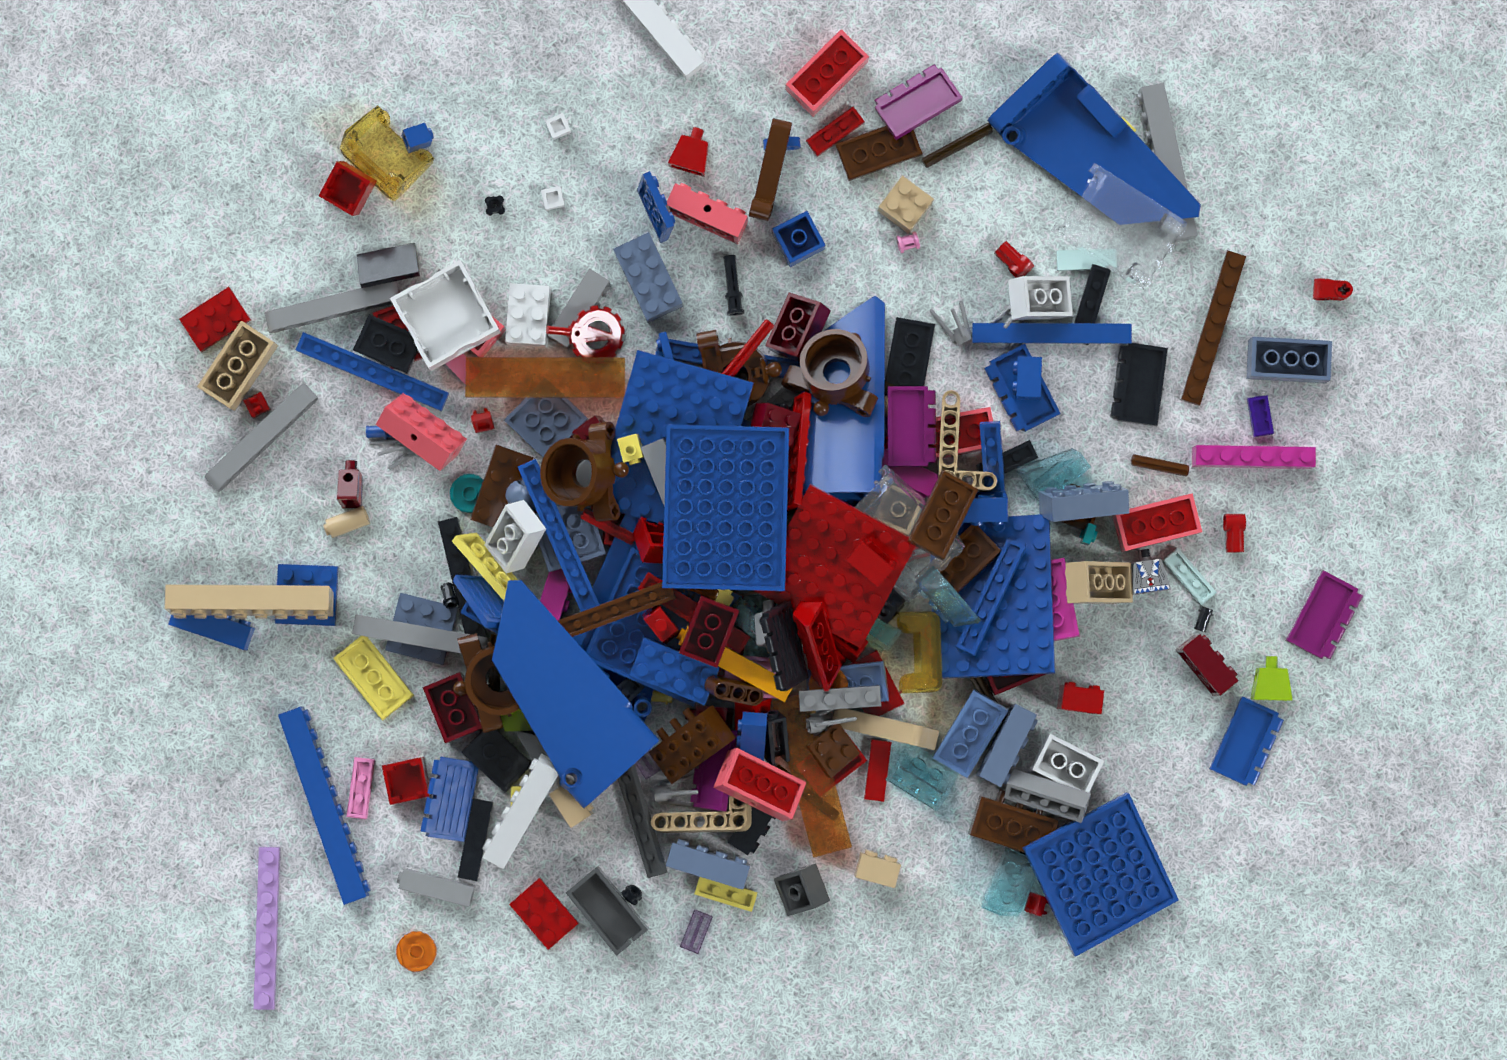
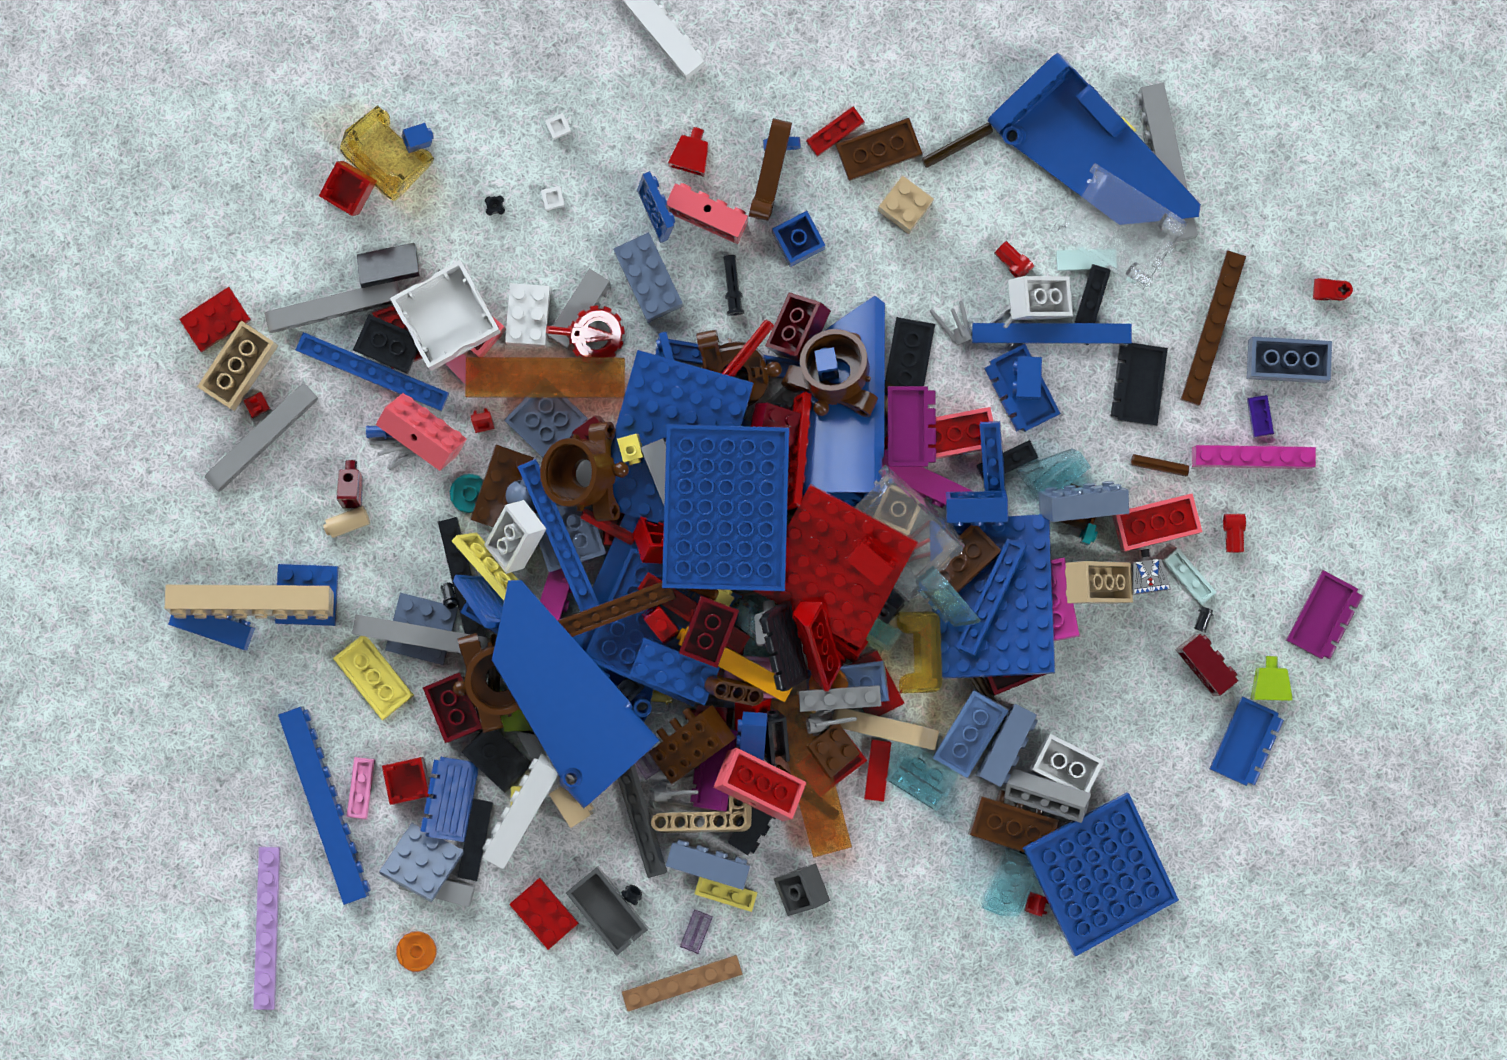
(421, 862): none -> sand blue plate
(682, 983): none -> medium nougat plate
(826, 73): brick -> none
(826, 364): none -> brick
(877, 869): tan brick -> none
(908, 242): bright pink bush -> none
(918, 102): hinge -> none
(942, 515): reddish brown tile -> none
(953, 430): tan beam -> none
(1080, 699): red container -> none

